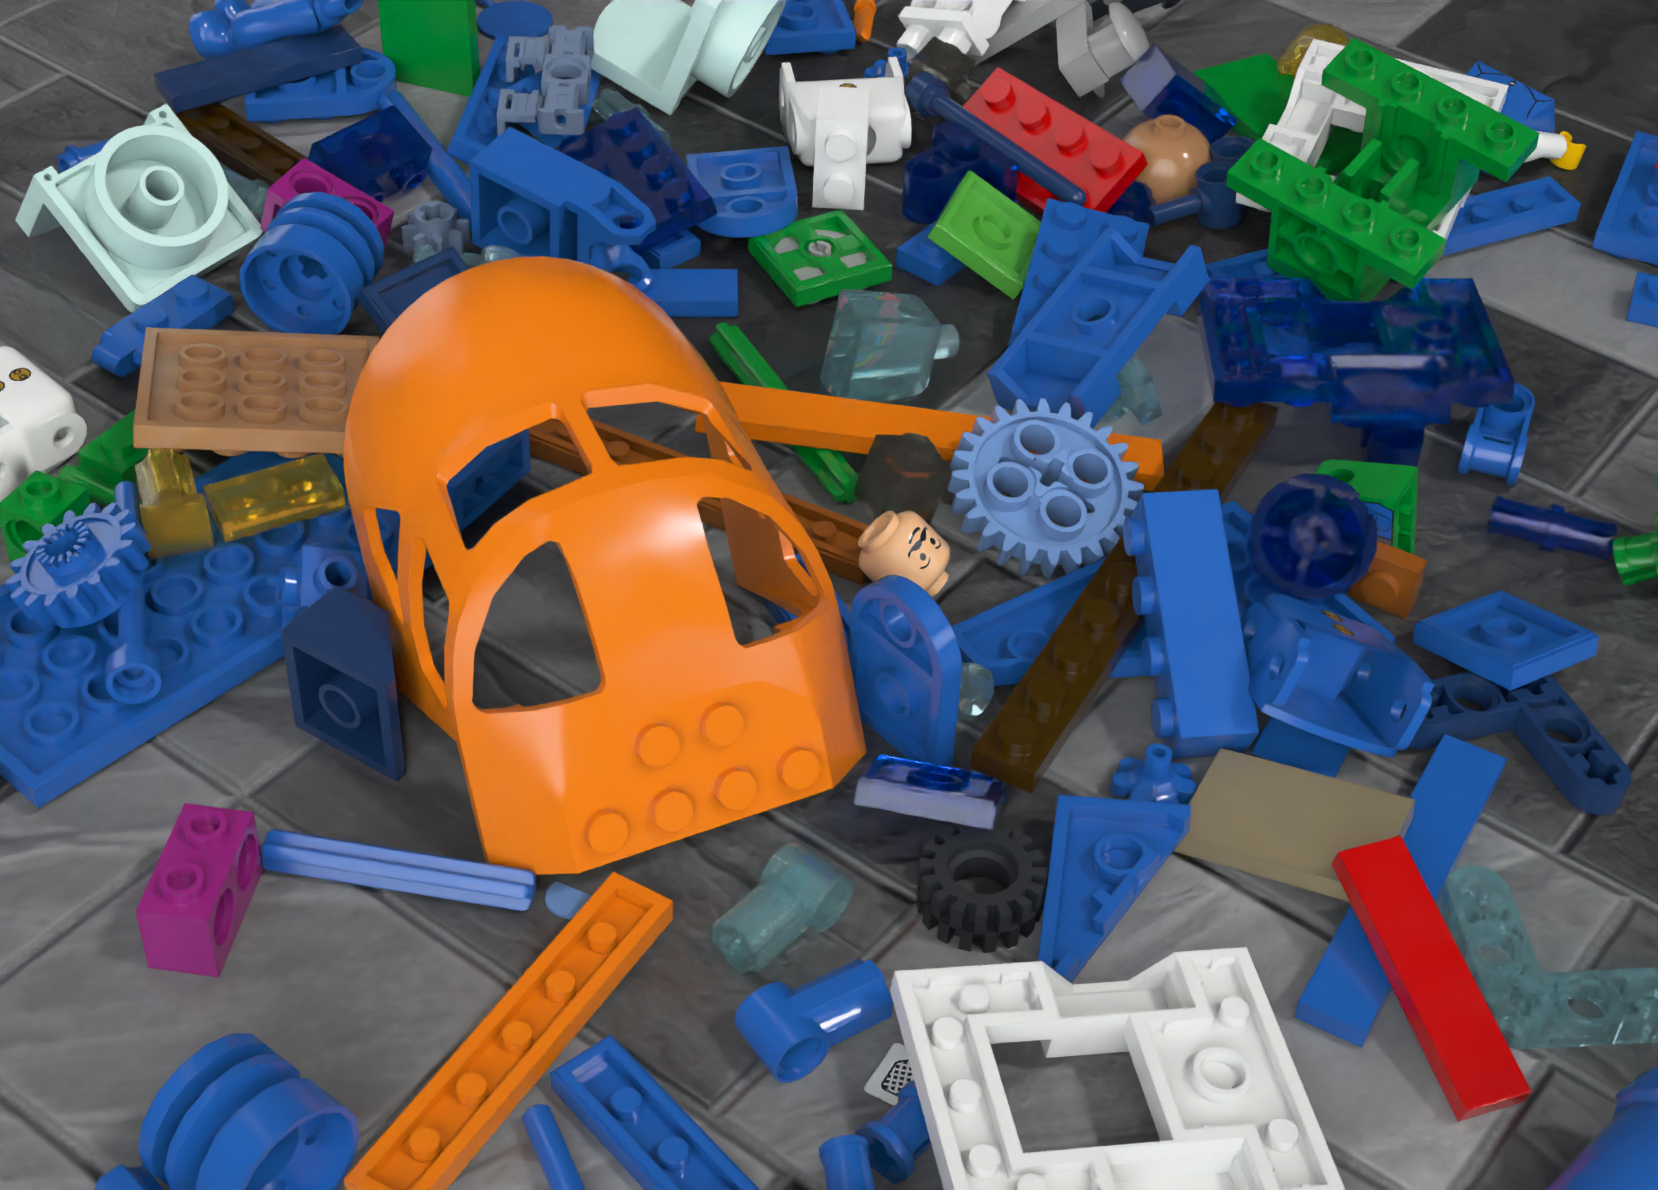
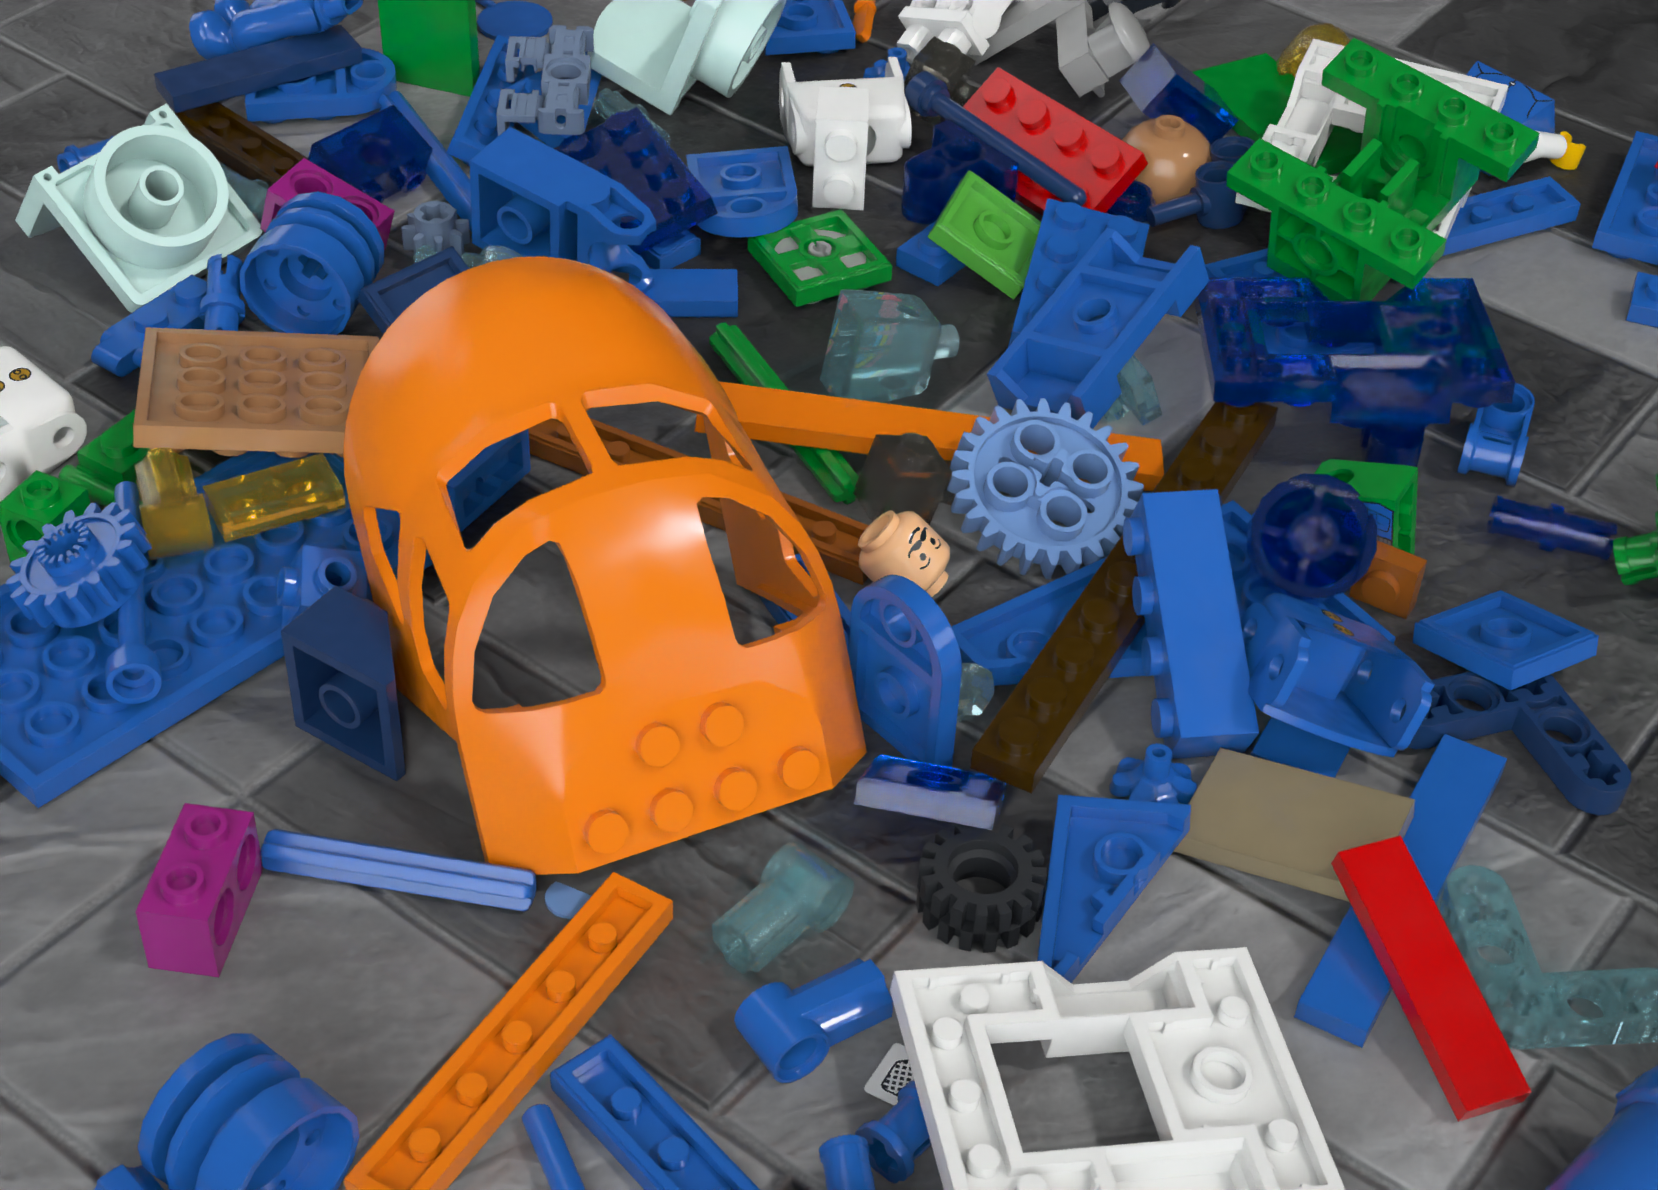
(222, 305): none -> blue pin

